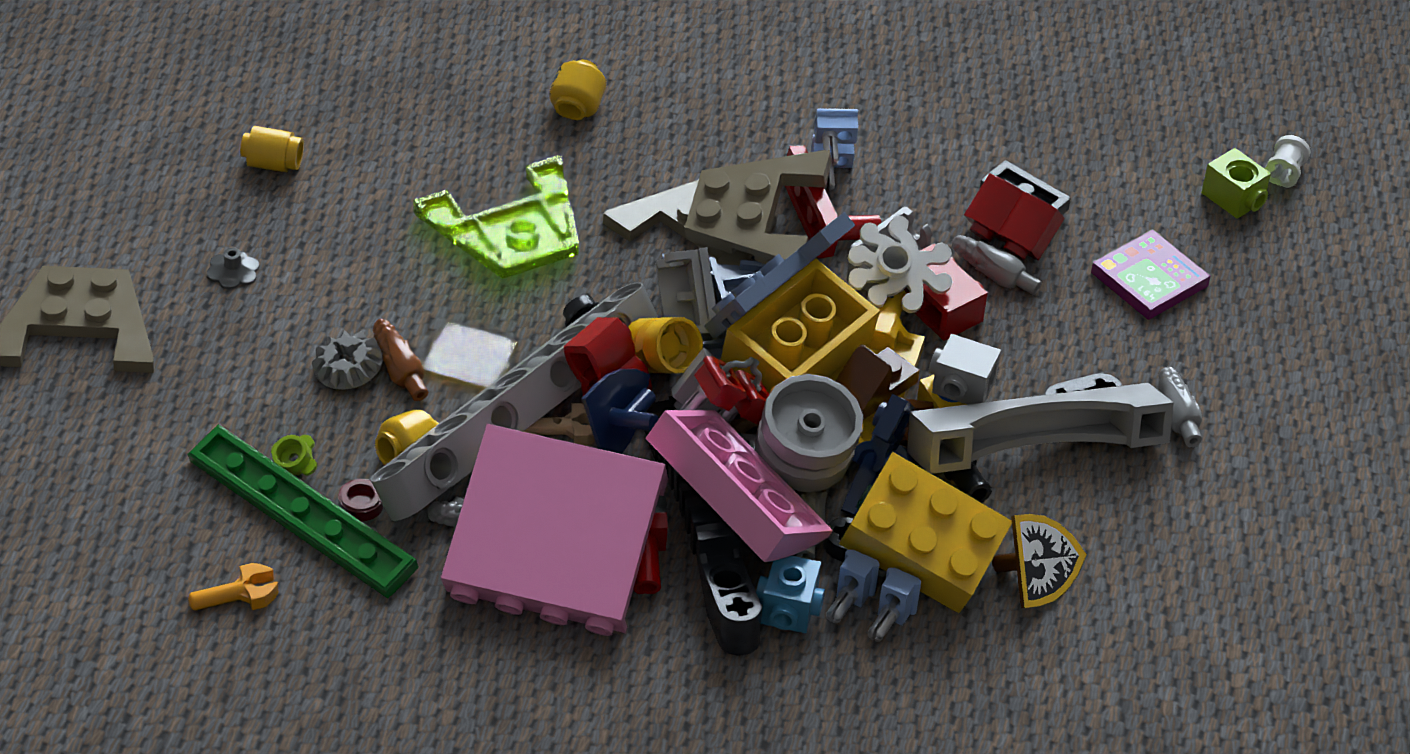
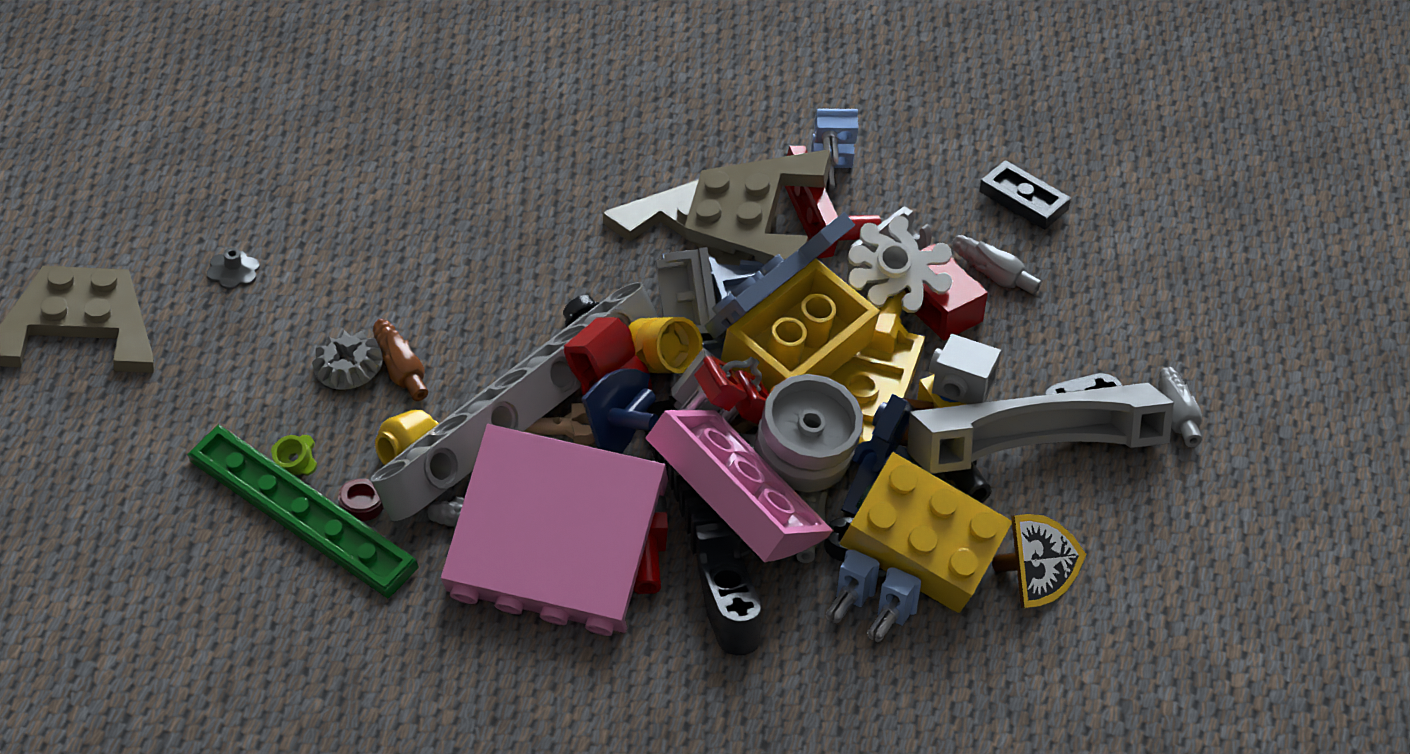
(241, 589): light orange bar -> none
(272, 149): yellow brick -> none
(469, 356): piece -> none
(513, 234): clear neon green wing -> none
(577, 89): yellow head -> none
(789, 602): dark azure brick -> none
(876, 377): reddish brown slope -> none
(1013, 217): red brick -> none
(1150, 274): tile -> none
(1236, 183): lime brick -> none
(1290, 154): white bush -> none

